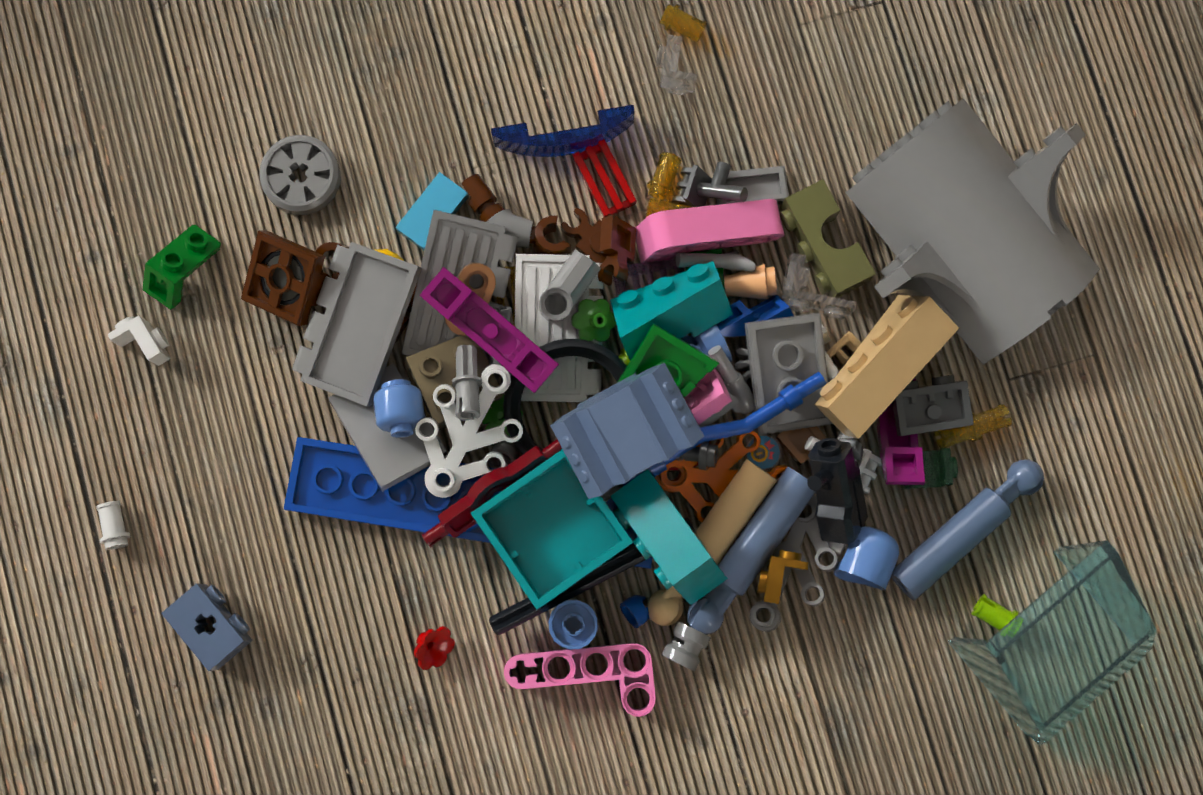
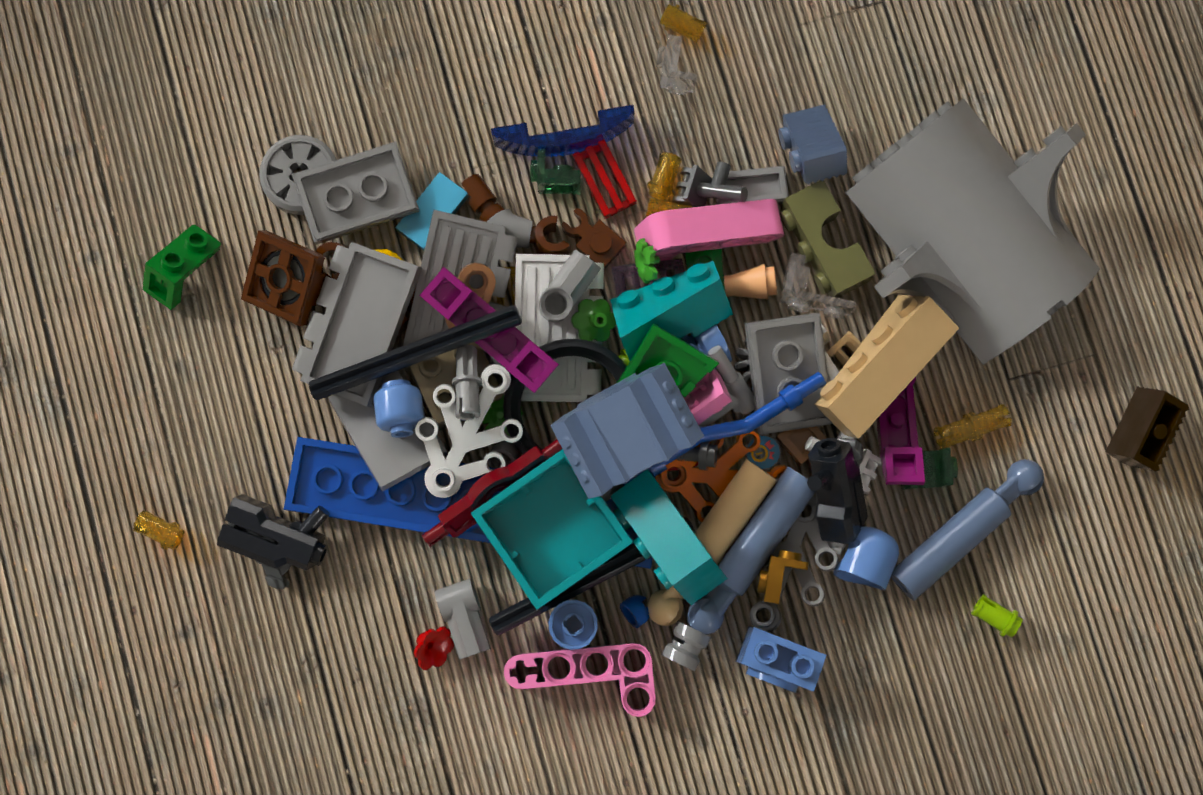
(112, 525): white pin -> none
(150, 340): white bracket -> none
(159, 530): none -> clear yellow pin
(188, 619): sand blue brick -> none
(273, 540): none -> black piece
(355, 193): none -> light grey tile
(415, 352): none -> black axle
(461, 609): none -> light grey piece
(559, 180): none -> clear green bracket
(618, 244): reddish brown plate -> none
(644, 261): none -> bright green plant
(729, 260): light grey piece -> none
(766, 310): blue slope -> none
(780, 660): none -> medium blue brick
(813, 144): none -> sand blue brick
(932, 406): dark grey bracket -> none
(1065, 642): clear light blue windscreen -> none
(1147, 428): none -> dark brown brick

